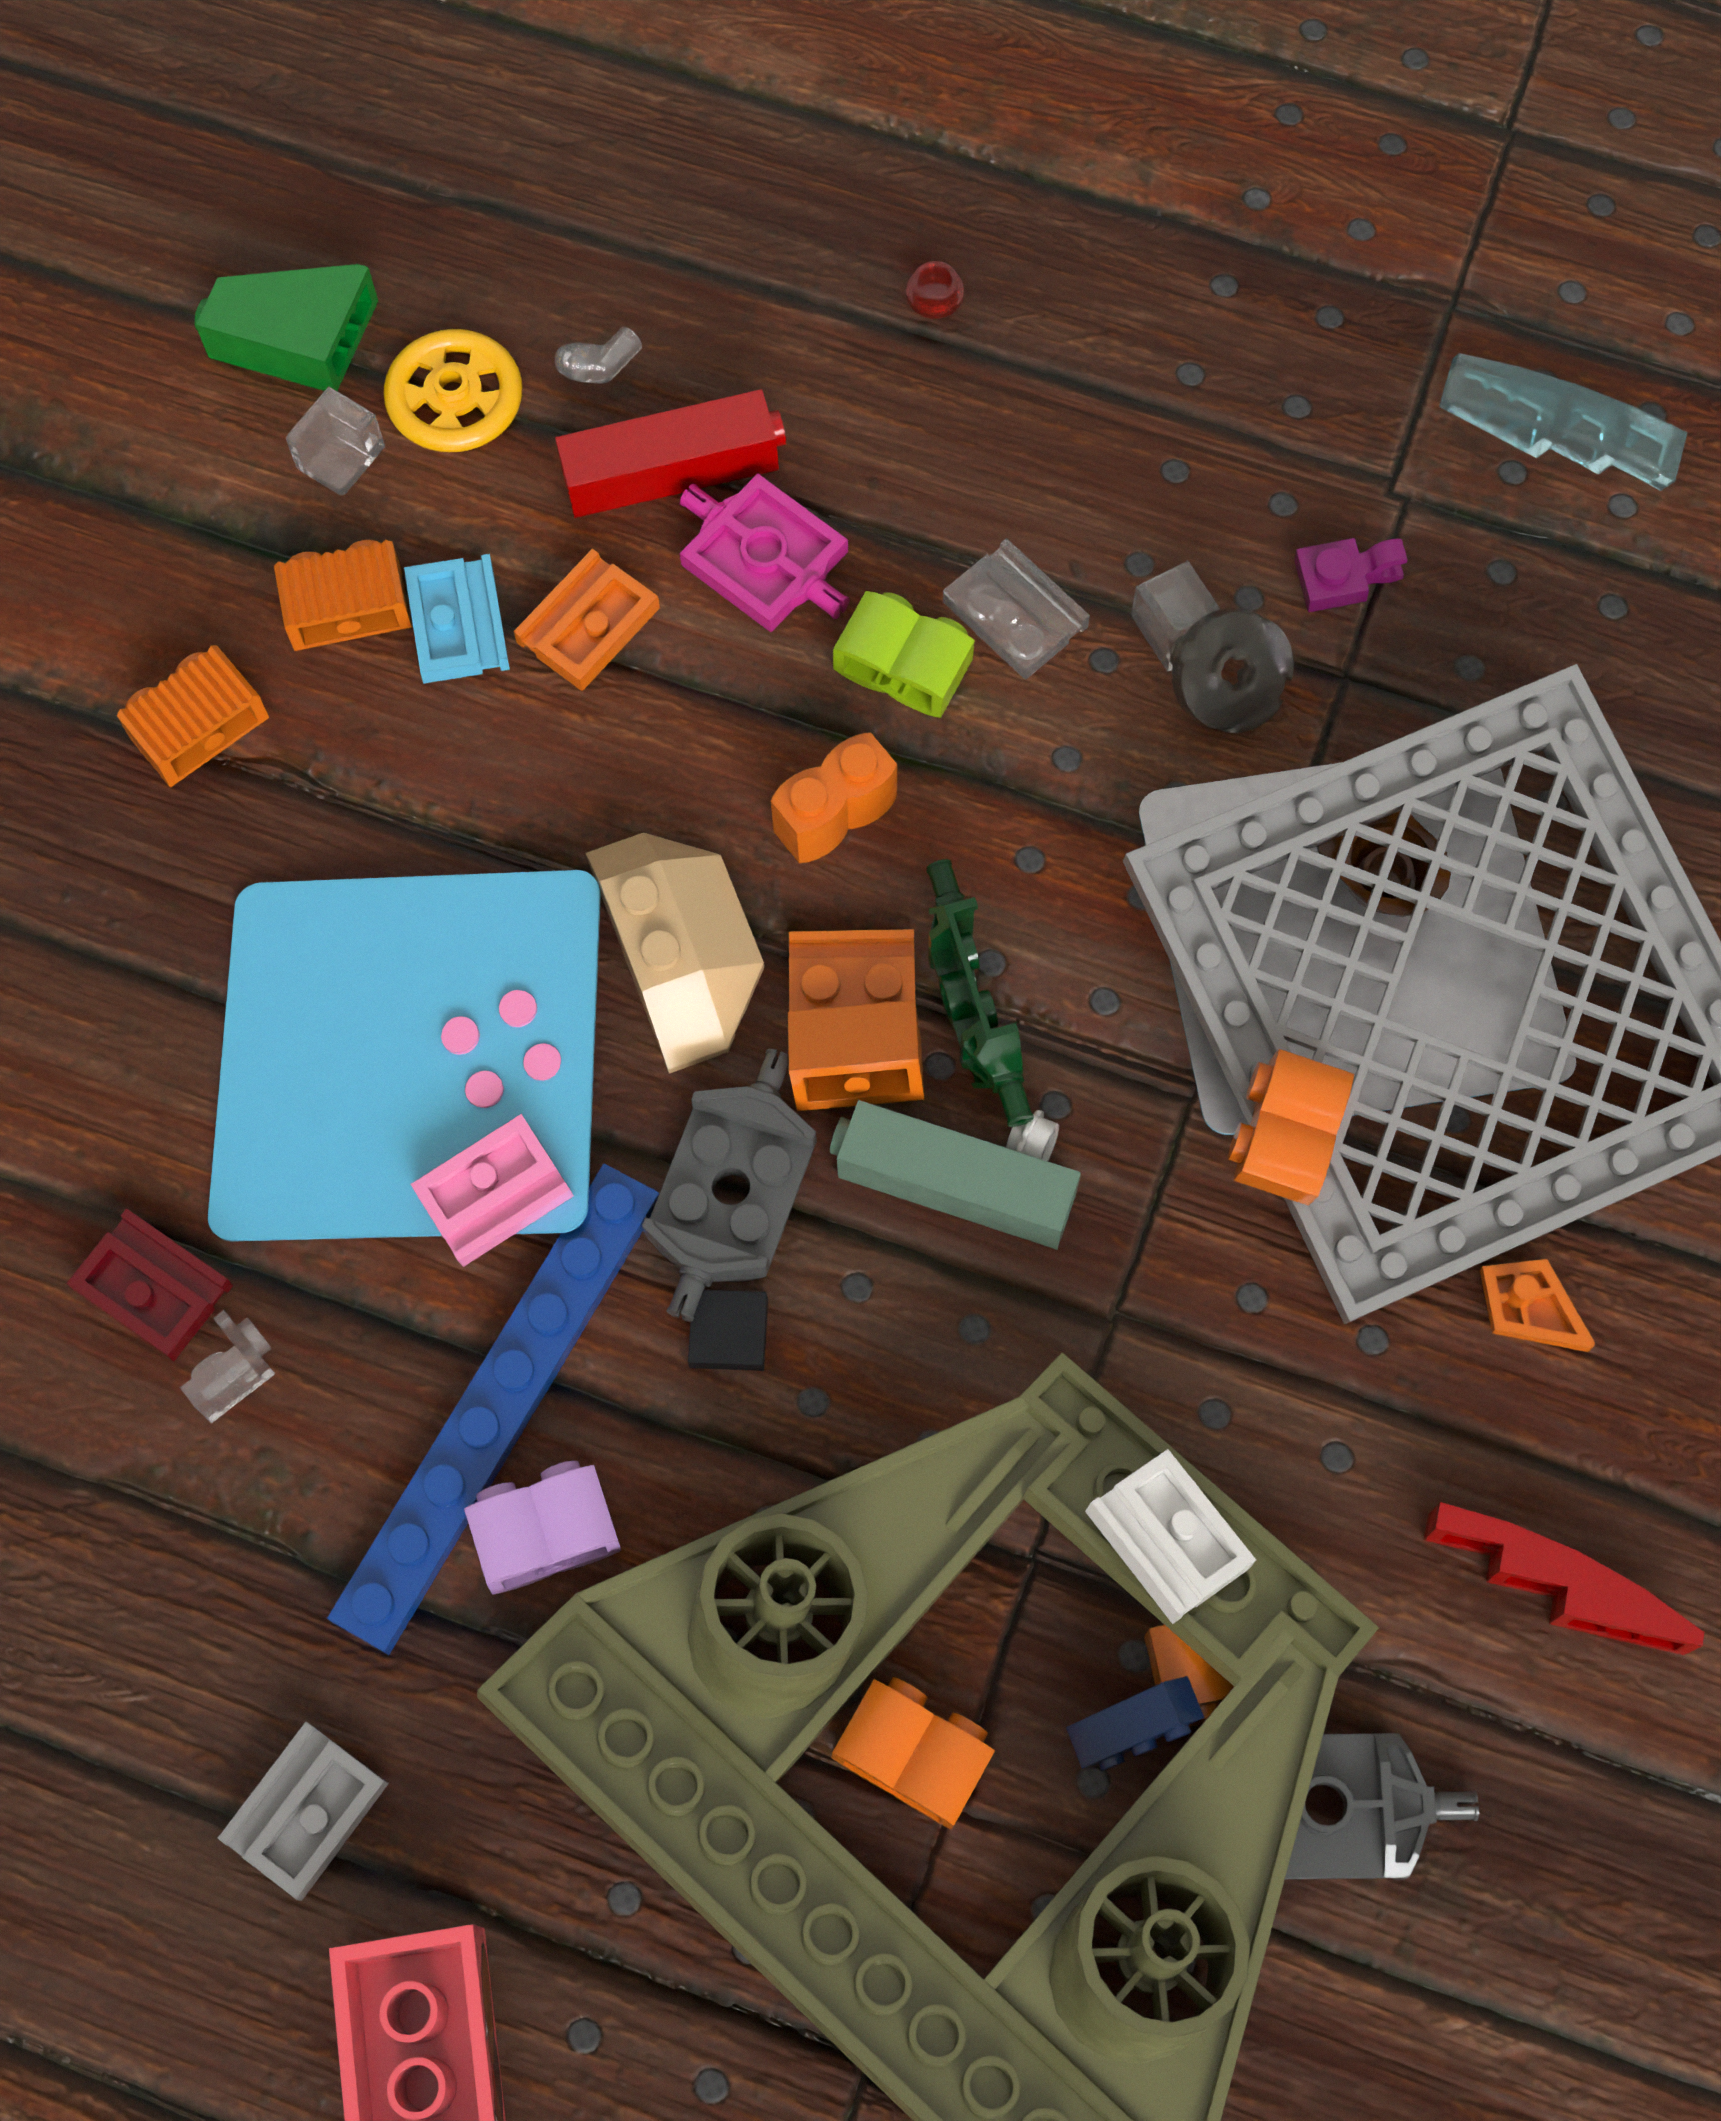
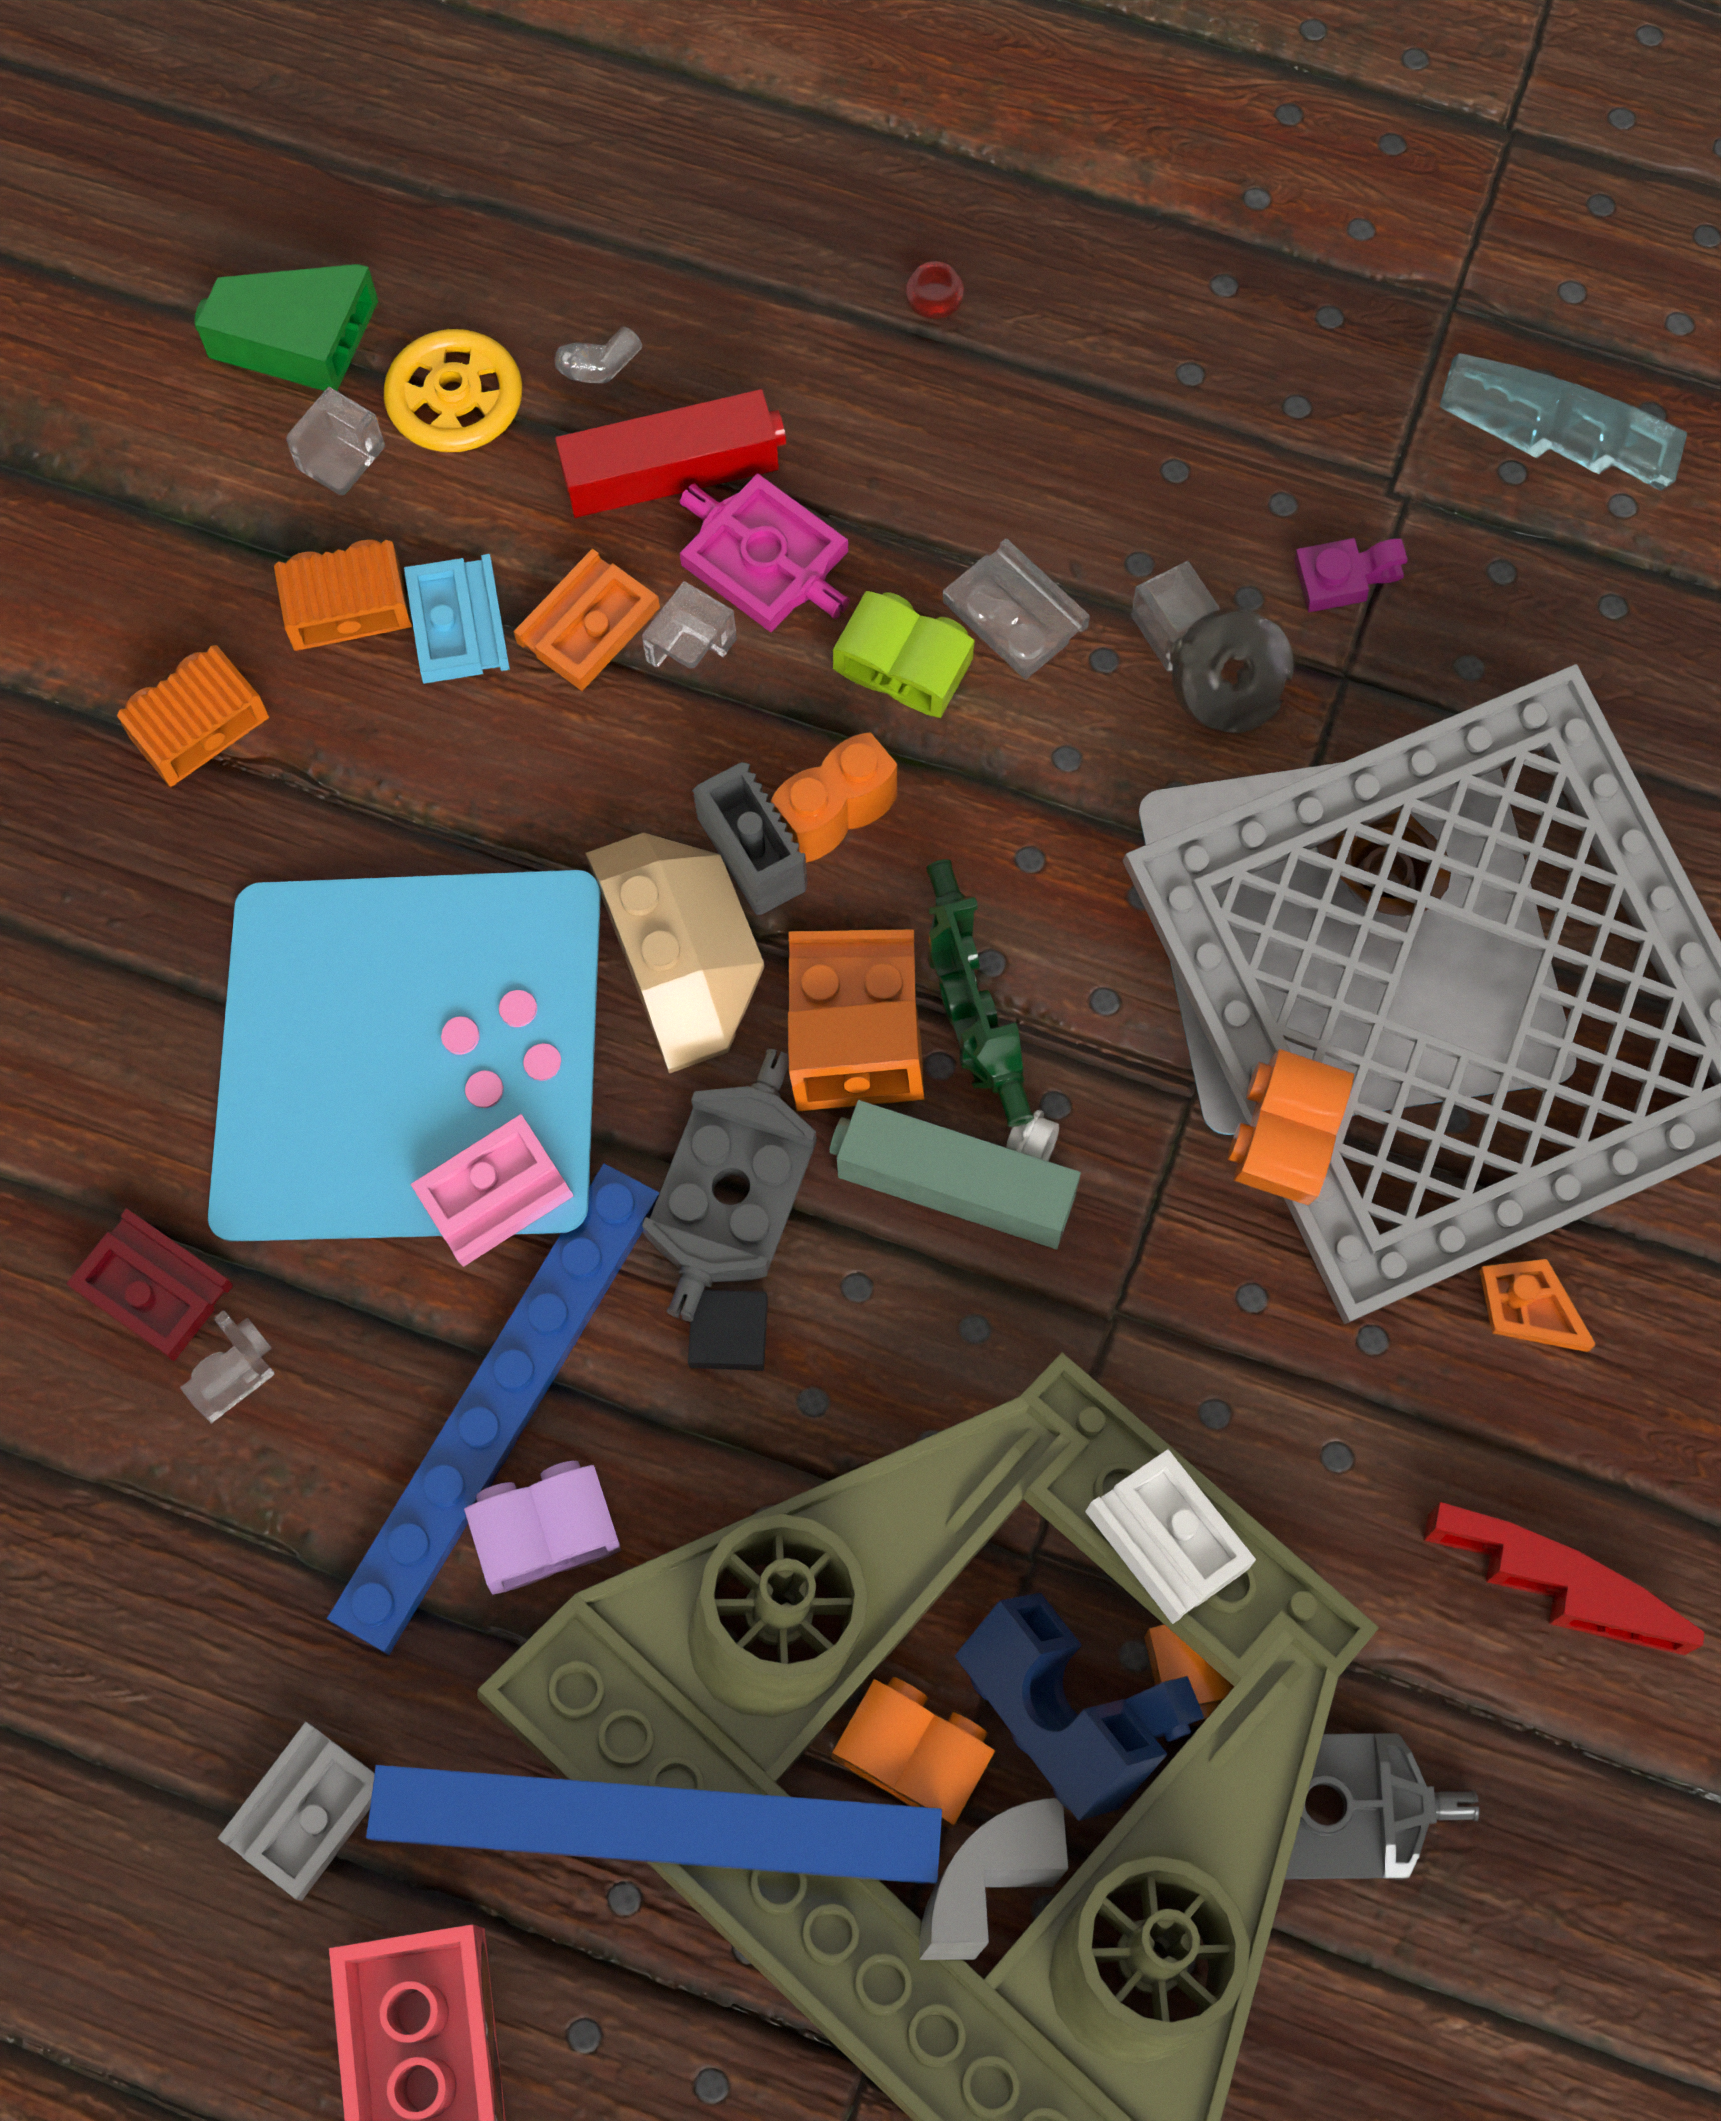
(655, 1824): none -> blue tile
(689, 628): none -> clear panel
(751, 838): none -> dark grey brick
(1009, 1850): none -> light grey brick
(1019, 1668): none -> dark blue arch

